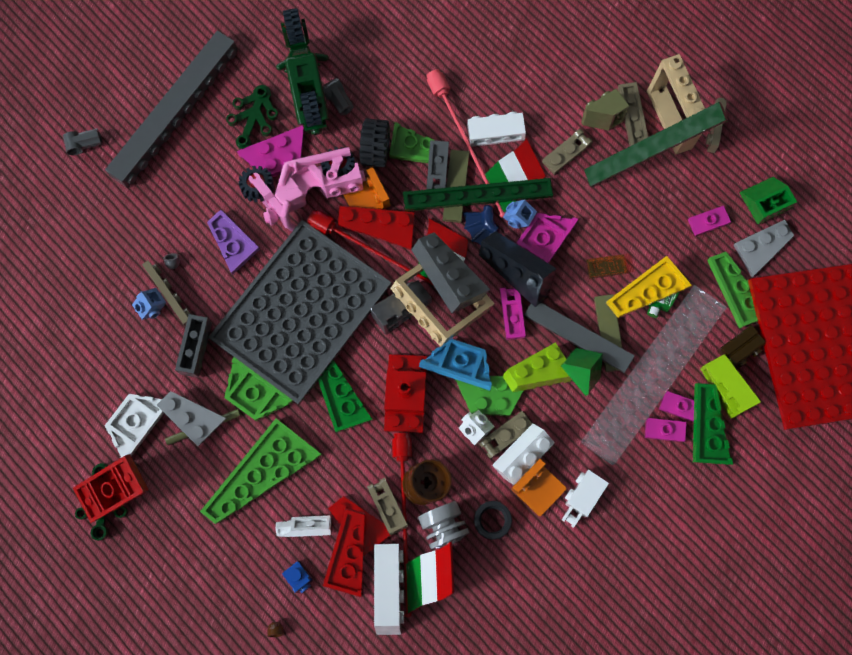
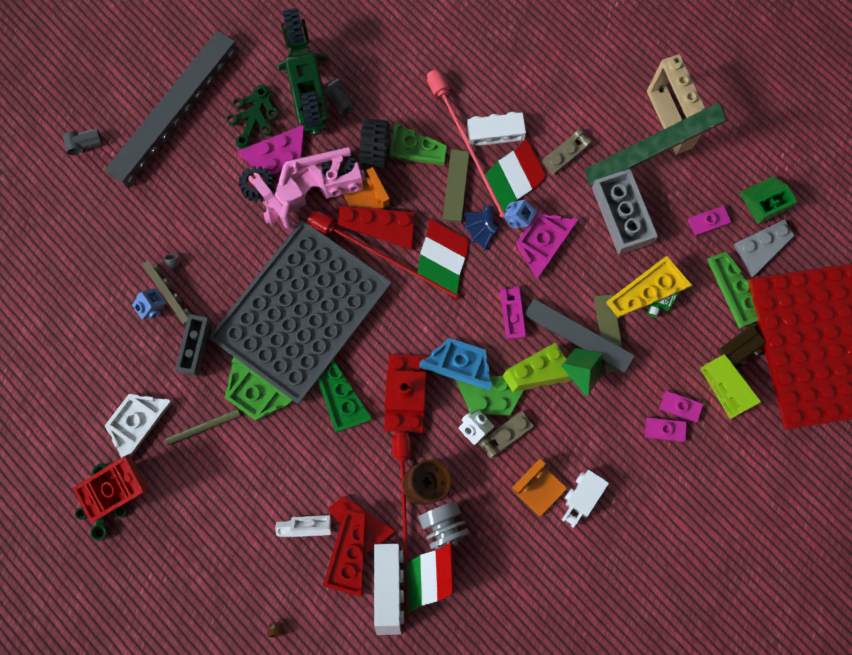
(190, 417): light grey wing -> none
(232, 241): medium lavender wing -> none
(268, 463): bright green wing -> none
(297, 578): blue bracket -> none
(387, 507): dark tan plate -> none
(392, 312): flat silver wedge -> none
(426, 318): tan window -> none
(437, 163): dark grey plate -> none
(448, 273): dark grey wedge -> none
(477, 194): dark green tile -> none
(507, 516): black tyre -> none
(519, 267): black wedge -> none
(523, 454): white brick -> none
(606, 111): olive slope -> none
(606, 266): clear orange tile -> none
(624, 211): none -> light grey brick
(634, 118): dark tan plate -> none
(653, 375): clear brick -> none
(708, 431): green wing -> none
(714, 137): dark tan plate -> none

